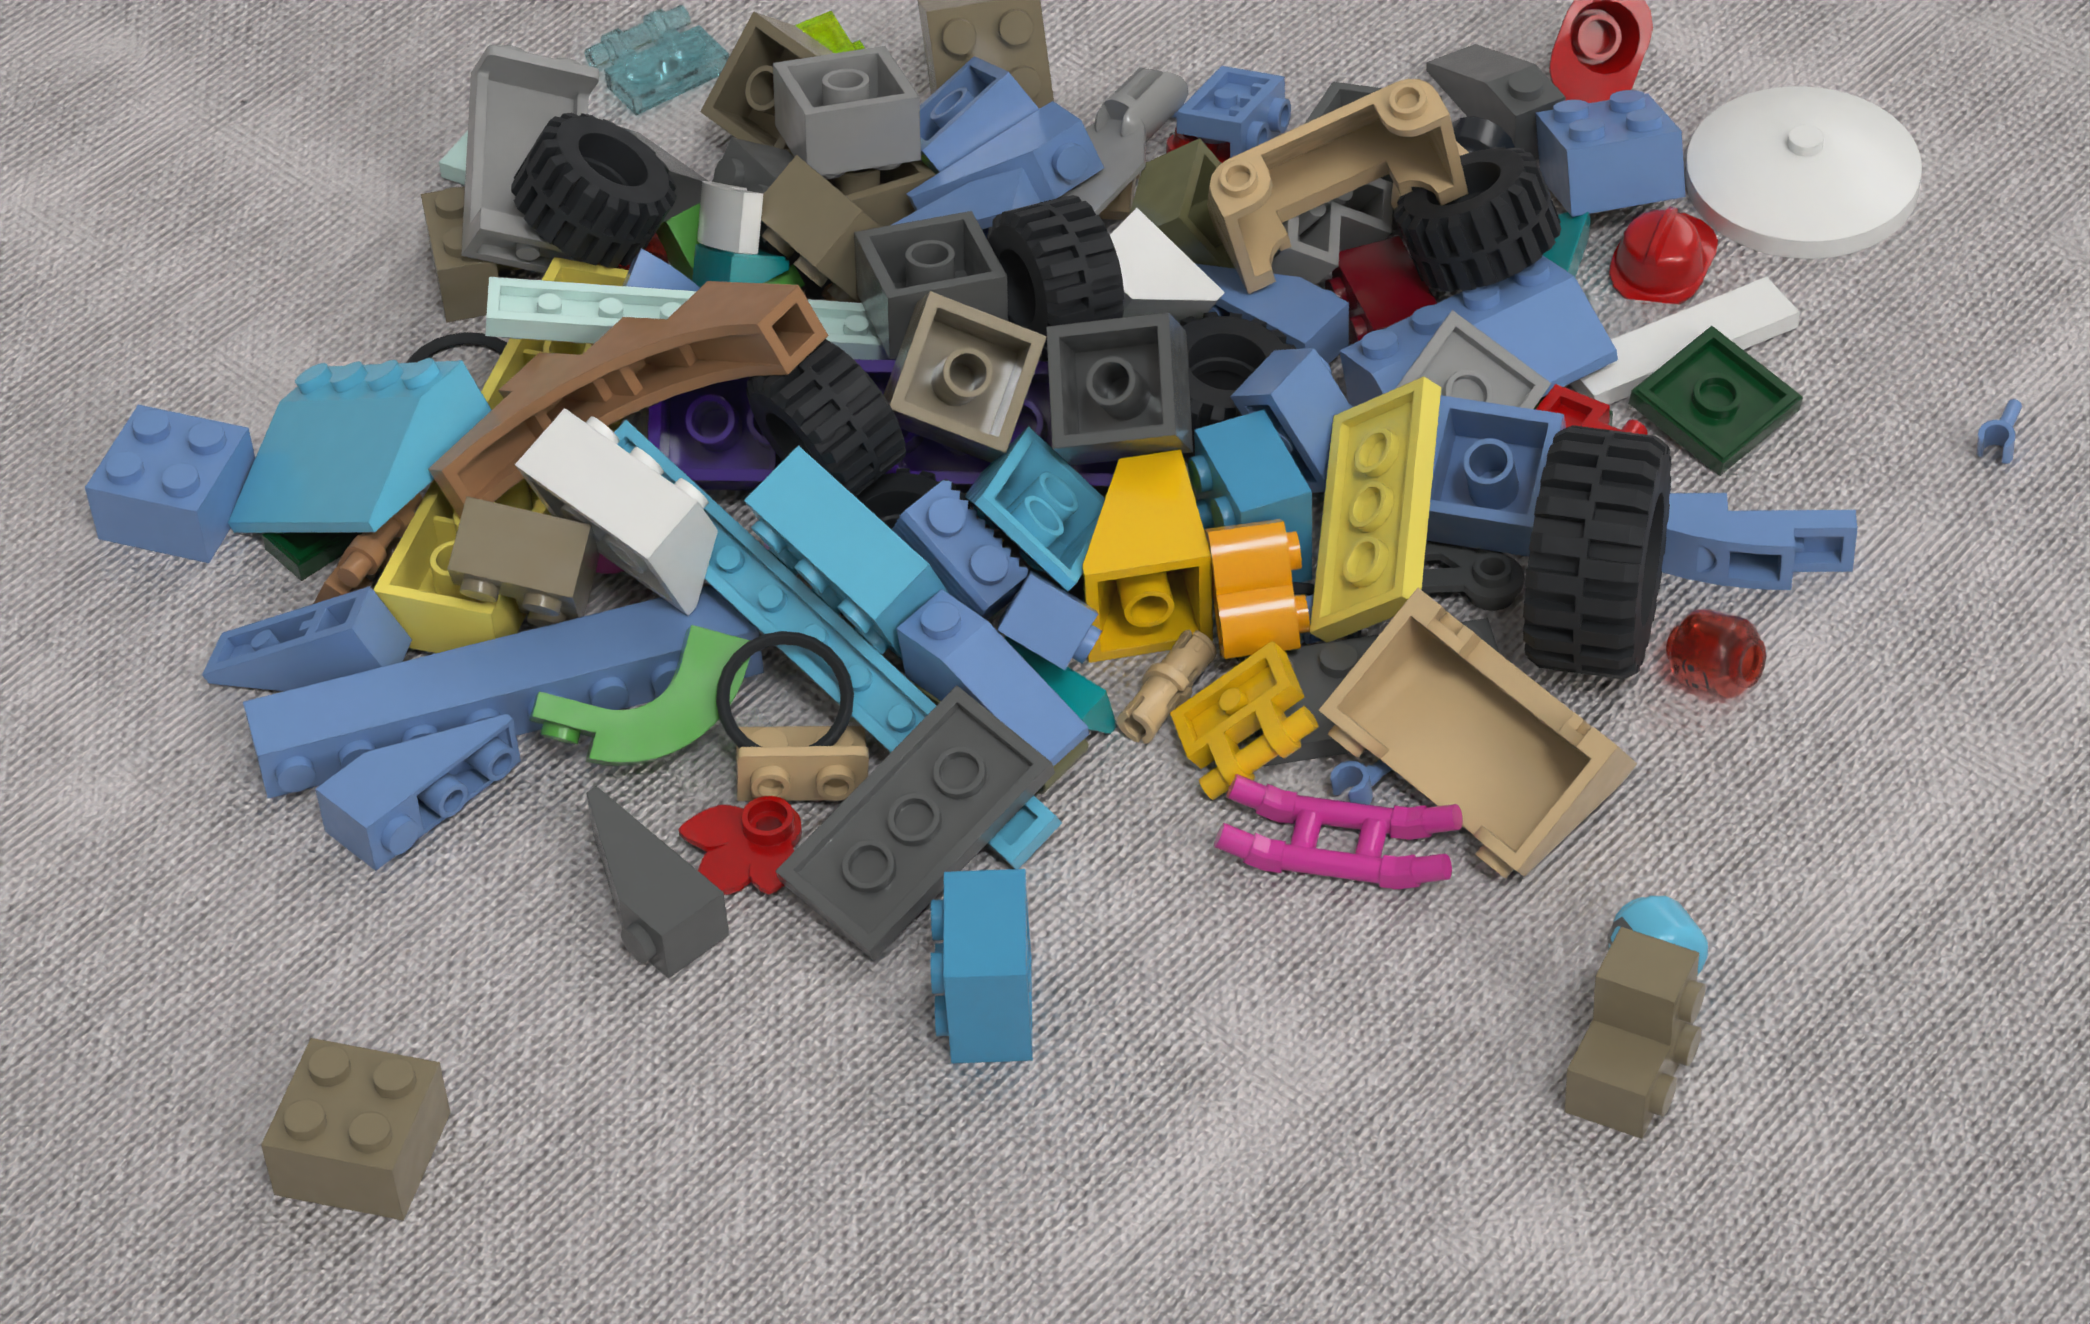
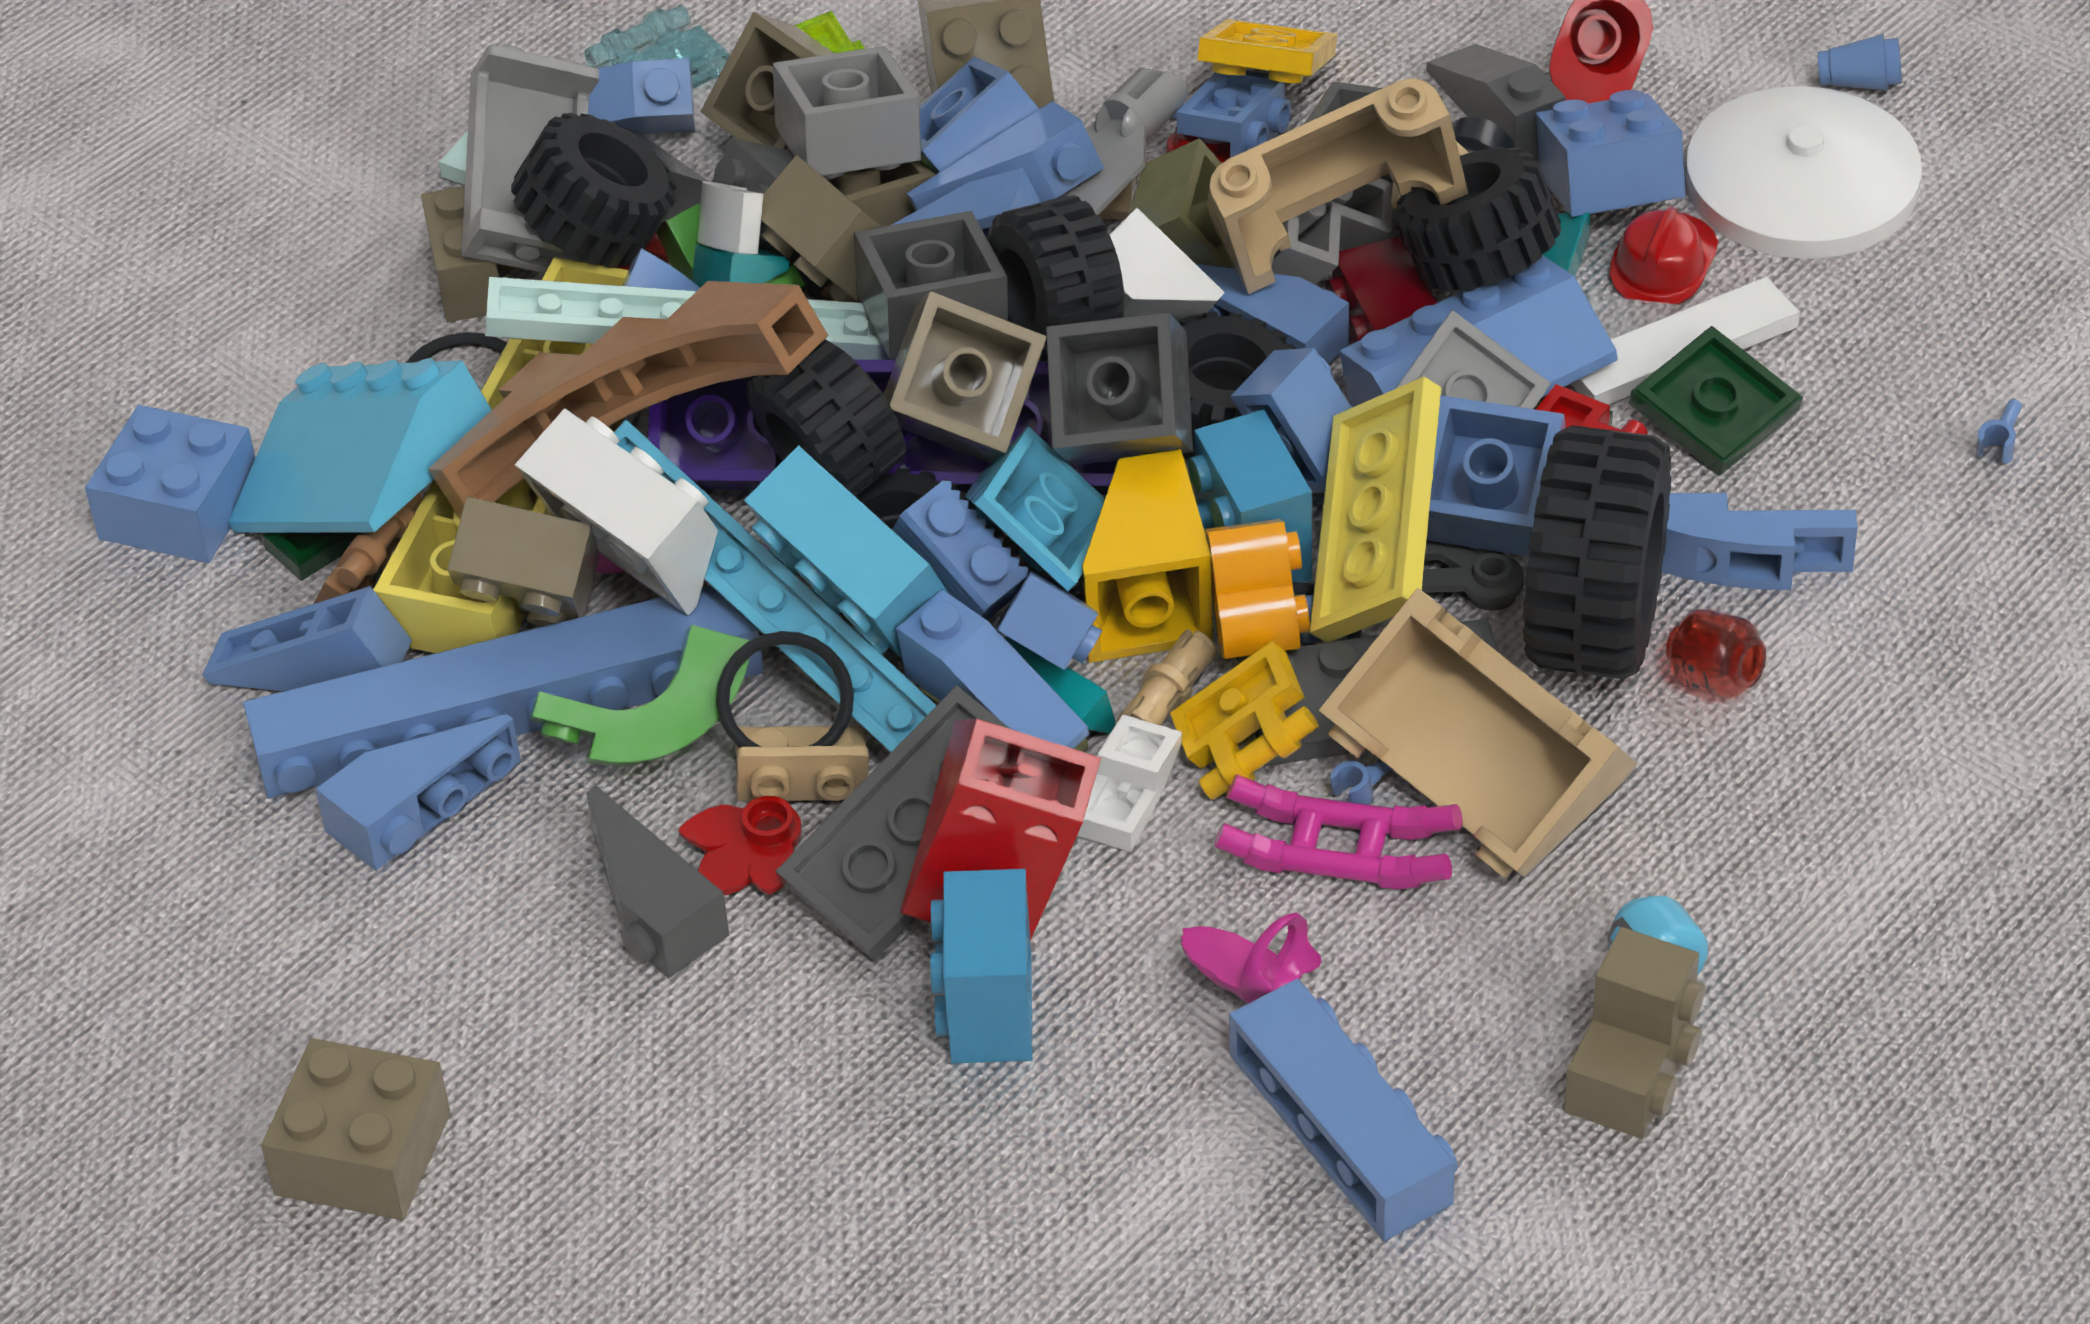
(646, 96): none -> medium blue slope
(1001, 807): none -> red slope
(1129, 781): none -> white slope
(1250, 967): none -> dark pink piece
(1282, 50): none -> yellow plate
(1343, 1108): none -> medium blue brick
(1862, 64): none -> medium blue cone

